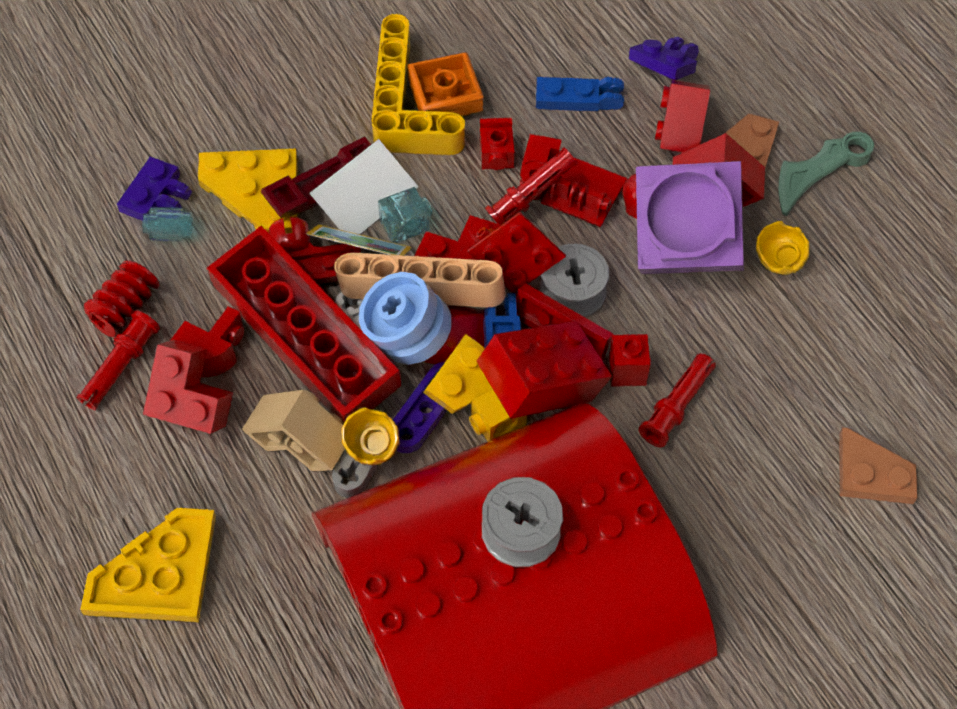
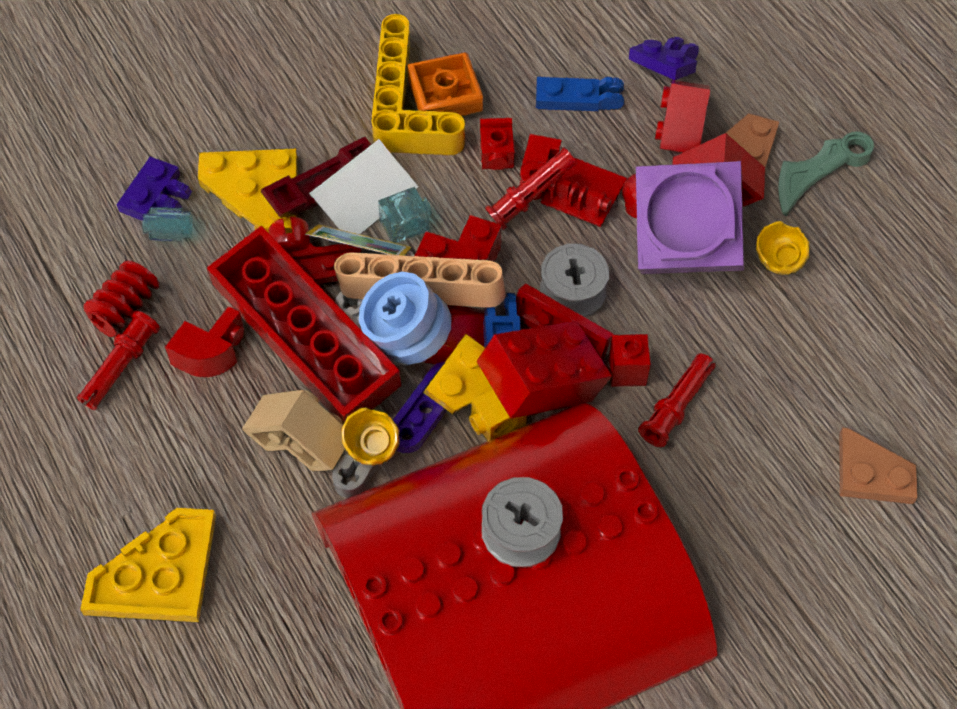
(177, 392): red brick -> none
(518, 249): red hinge -> none

